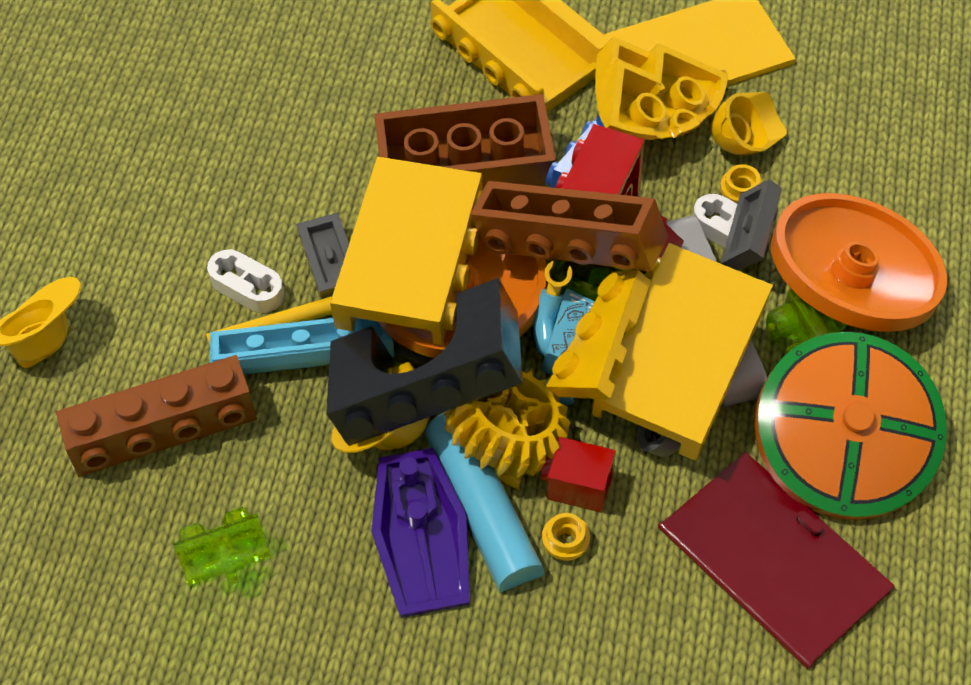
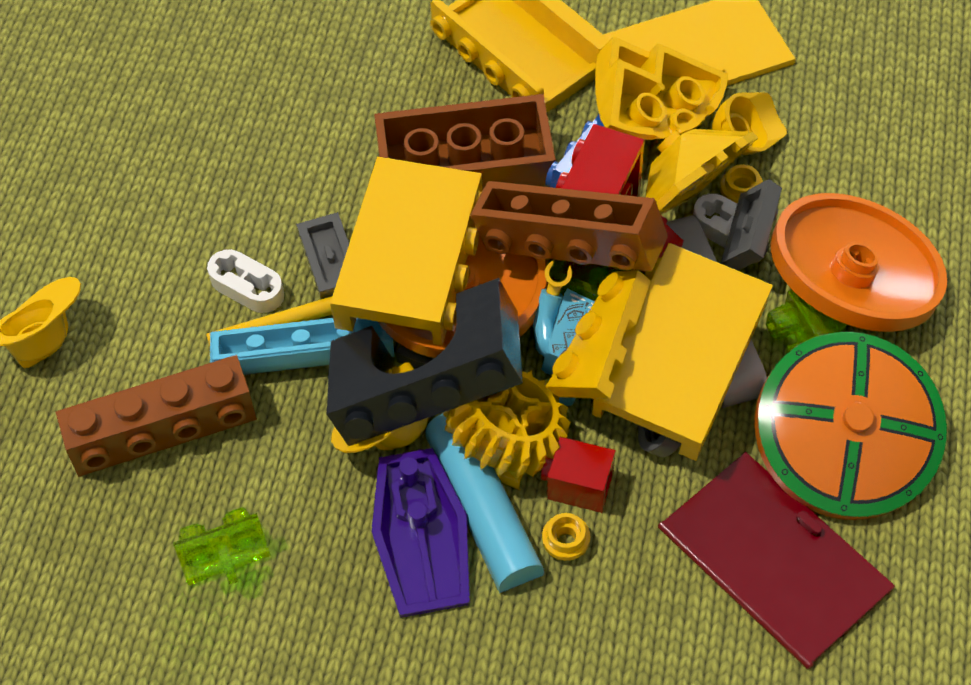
(691, 163): none -> yellow wedge

